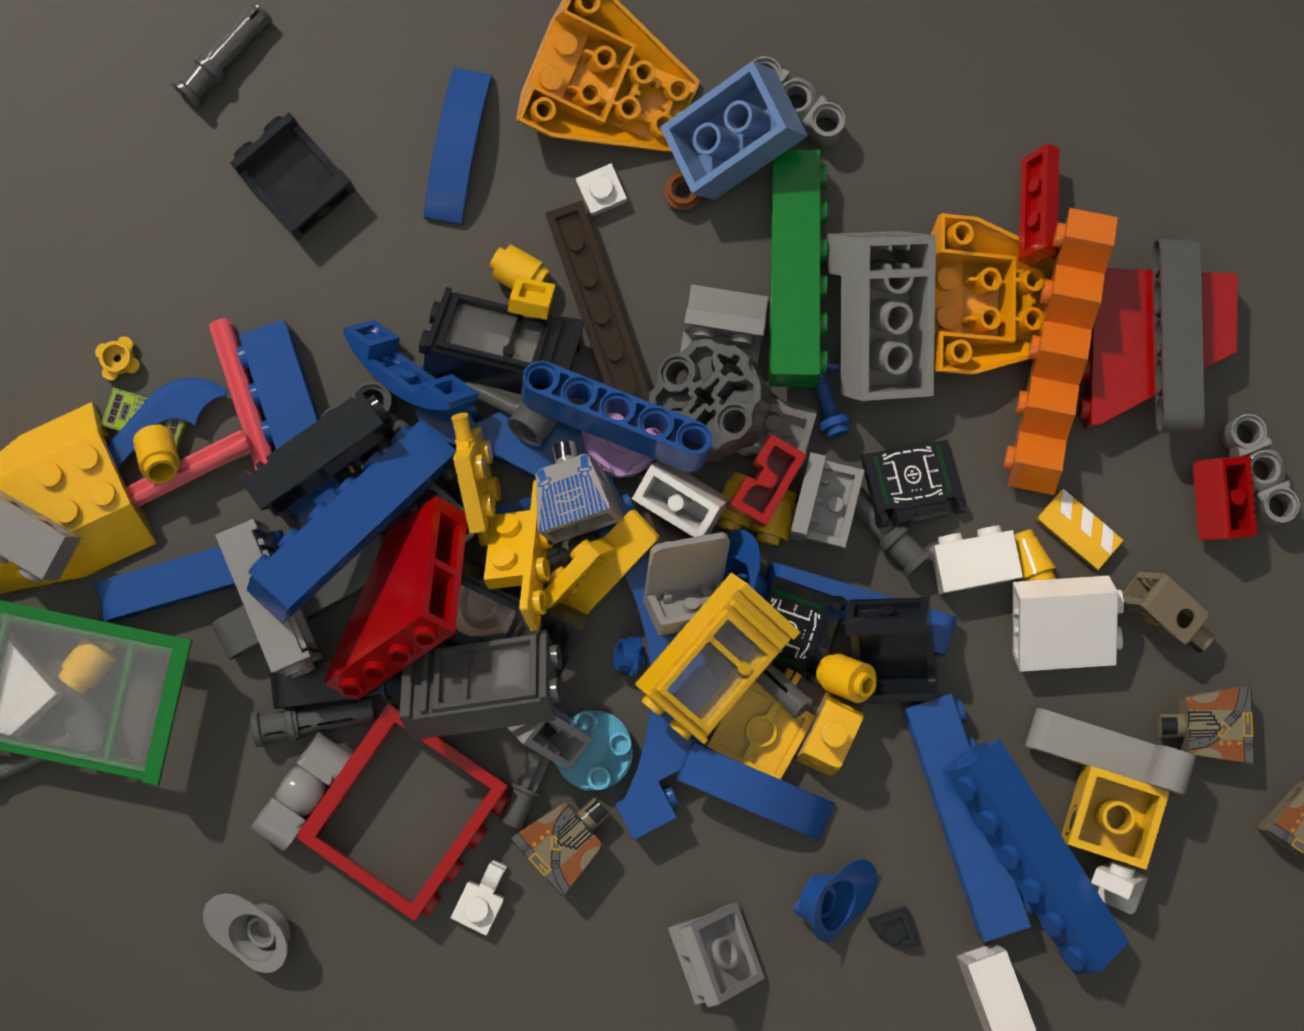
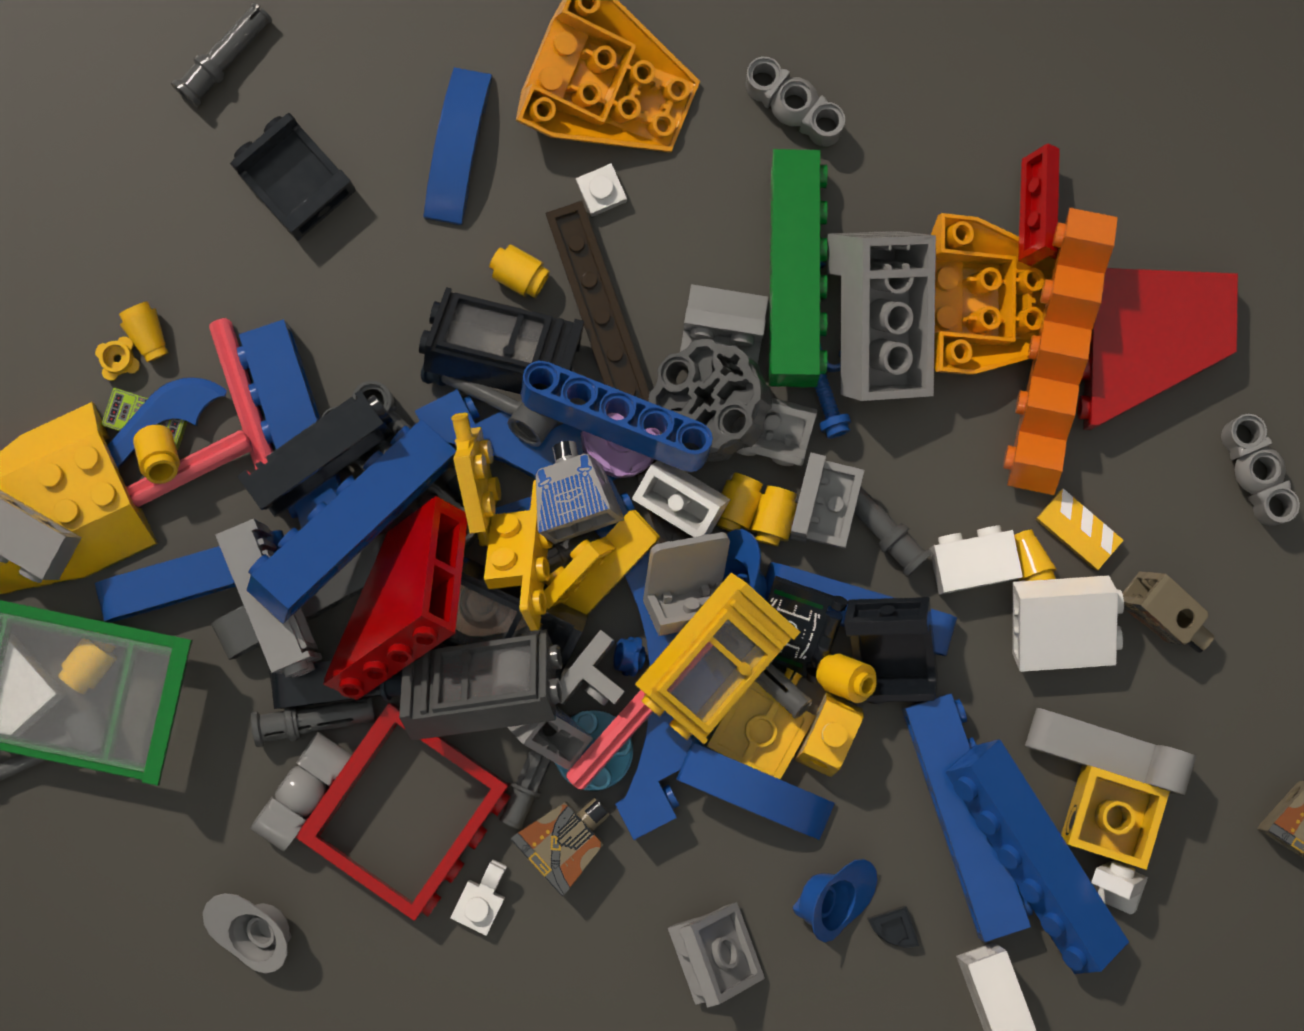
(144, 330): none -> yellow cone
(379, 354): blue slope -> none
(531, 298): yellow plate -> none
(584, 669): none -> light grey bracket
(609, 742): none -> coral axle
(677, 203): dark orange plate -> none
(733, 131): medium blue brick -> none
(776, 467): red brick -> none
(912, 483): black piece -> none
(1178, 336): dark grey beam -> none
(1213, 724): torso -> none
(1224, 498): red brick -> none

